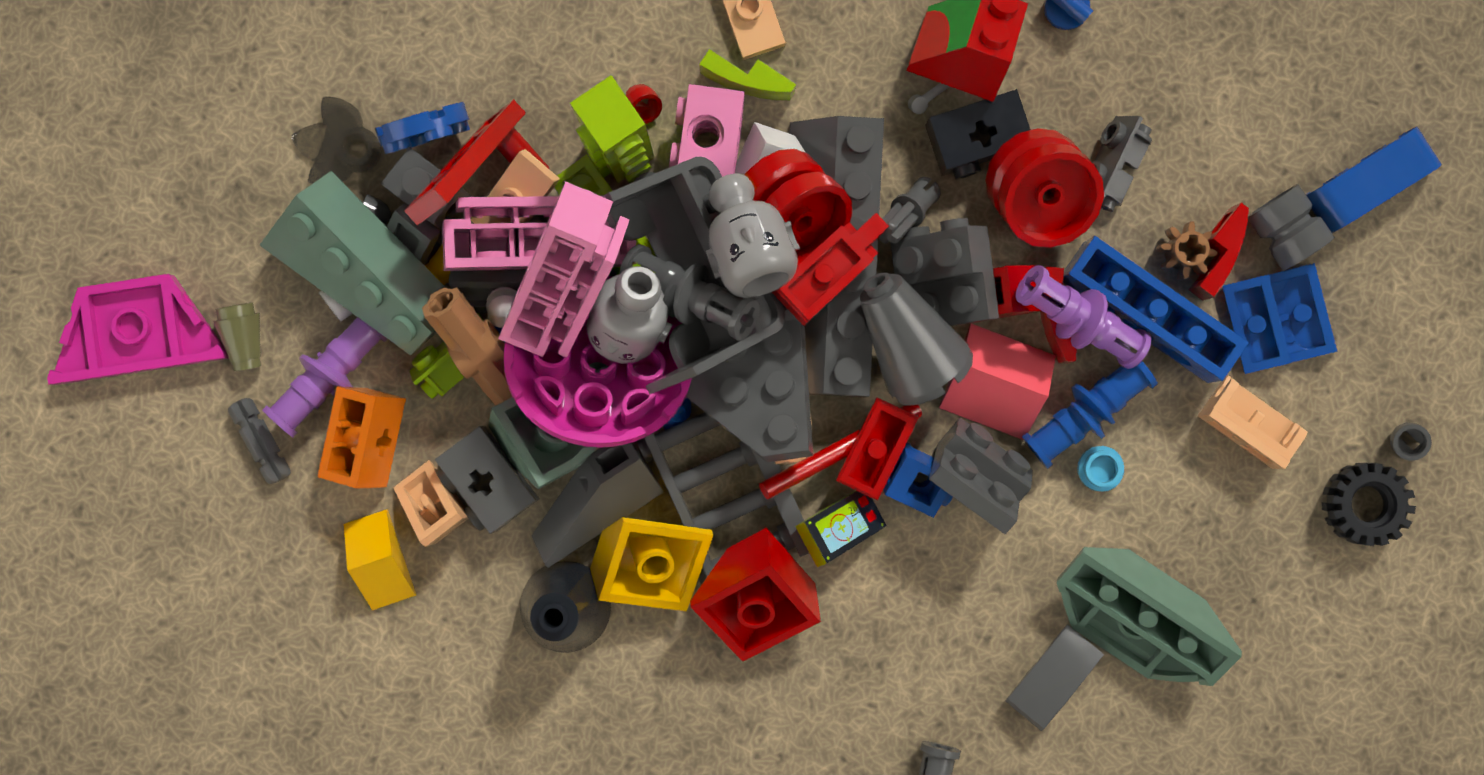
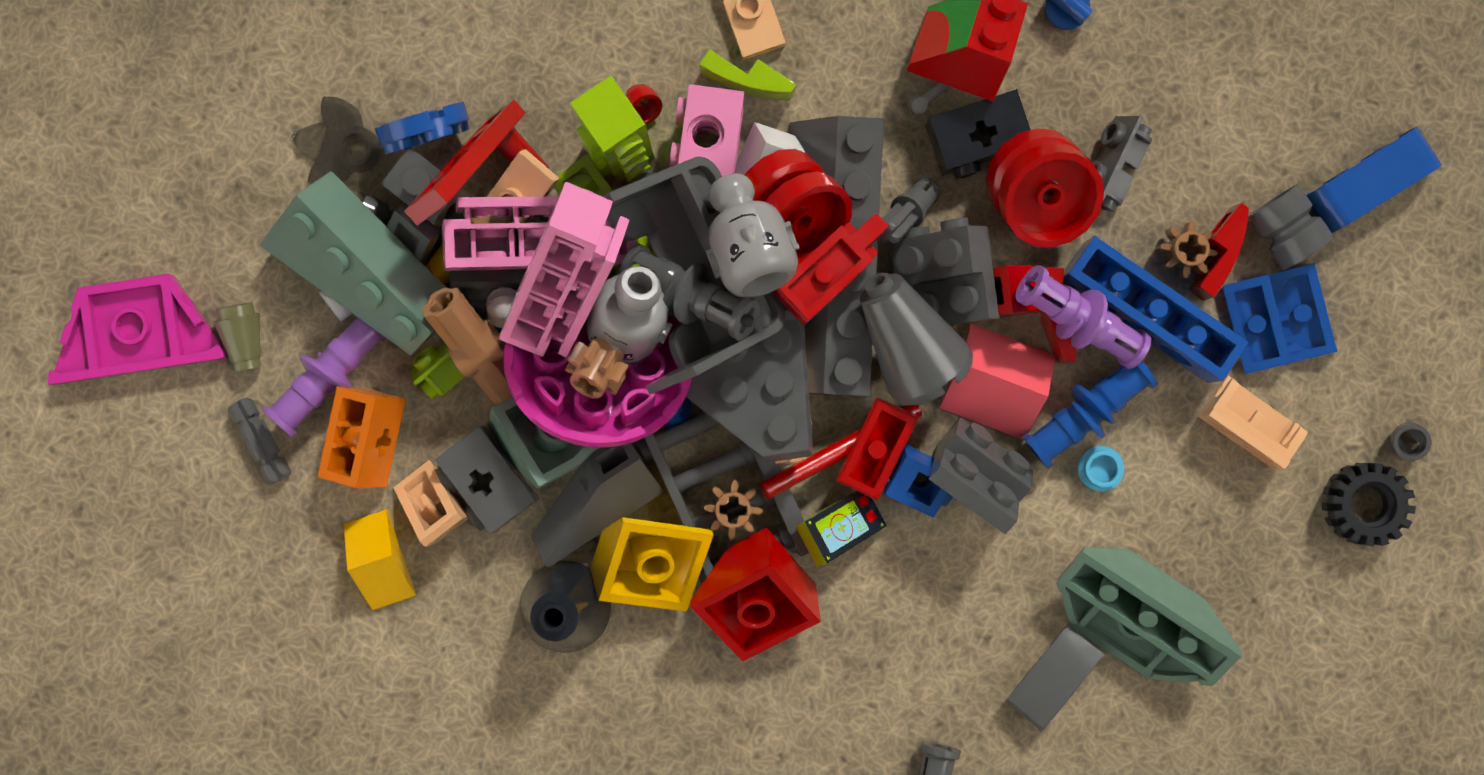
(596, 368): none -> medium nougat gear
(723, 517): none -> medium nougat gear

